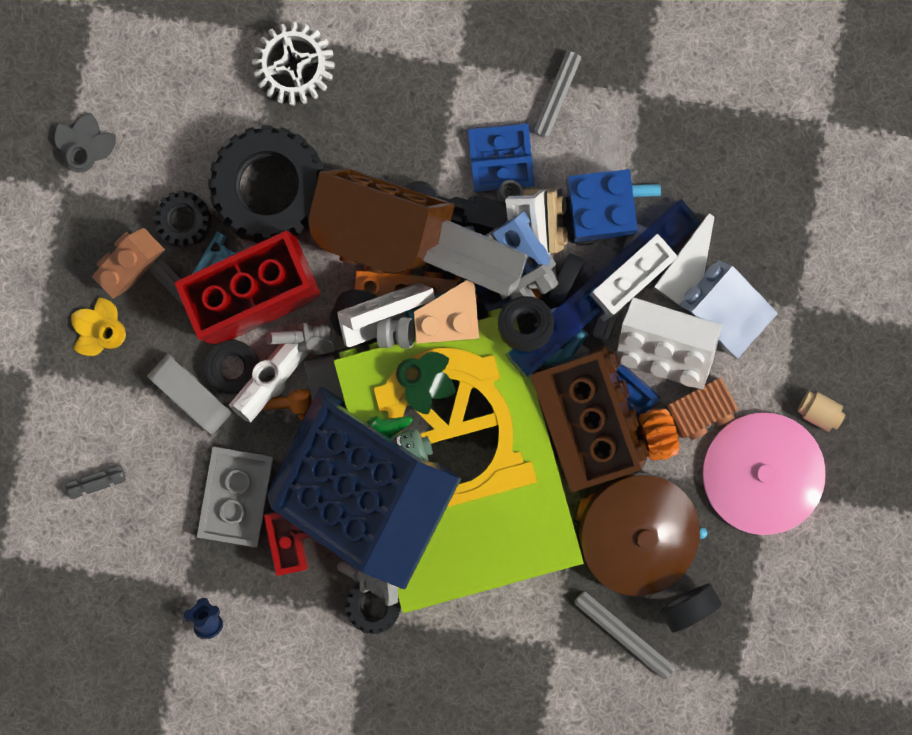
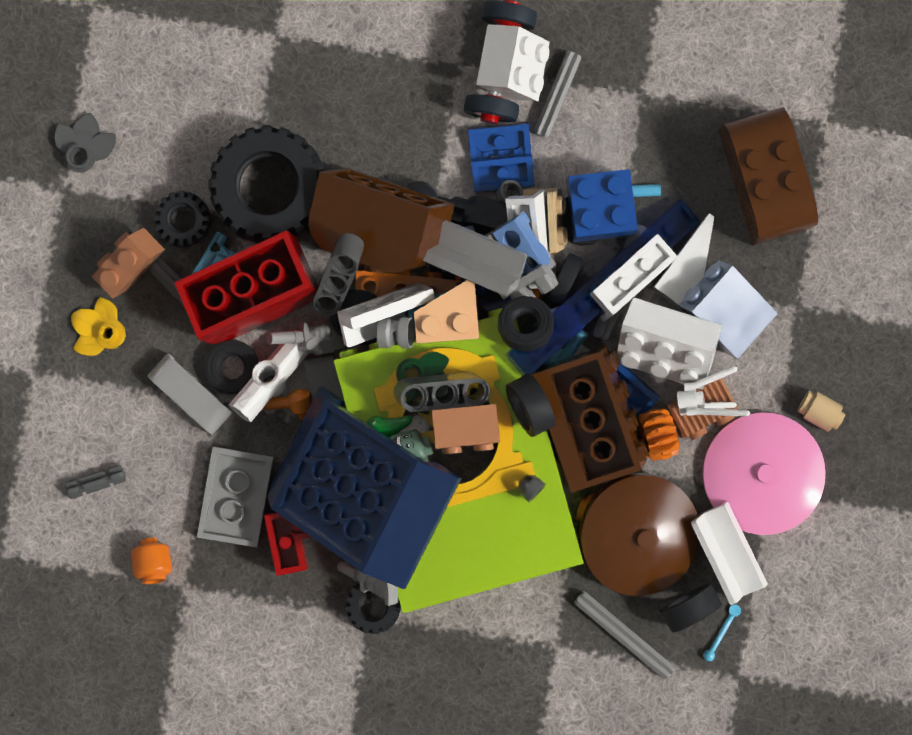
(151, 561): none -> orange head
(205, 619): dark blue brick -> none
(306, 60): white gear -> none
(338, 274): none -> dark grey beam
(455, 397): none -> dark grey beam
(466, 427): none -> nougat brick
(509, 64): none -> white brick
(530, 405): none -> black tyre
(530, 487): none -> dark grey hinge
(693, 403): none -> white plant
(728, 552): none -> white panel
(734, 610): none -> medium azure hinge
(769, 175): none -> reddish brown brick

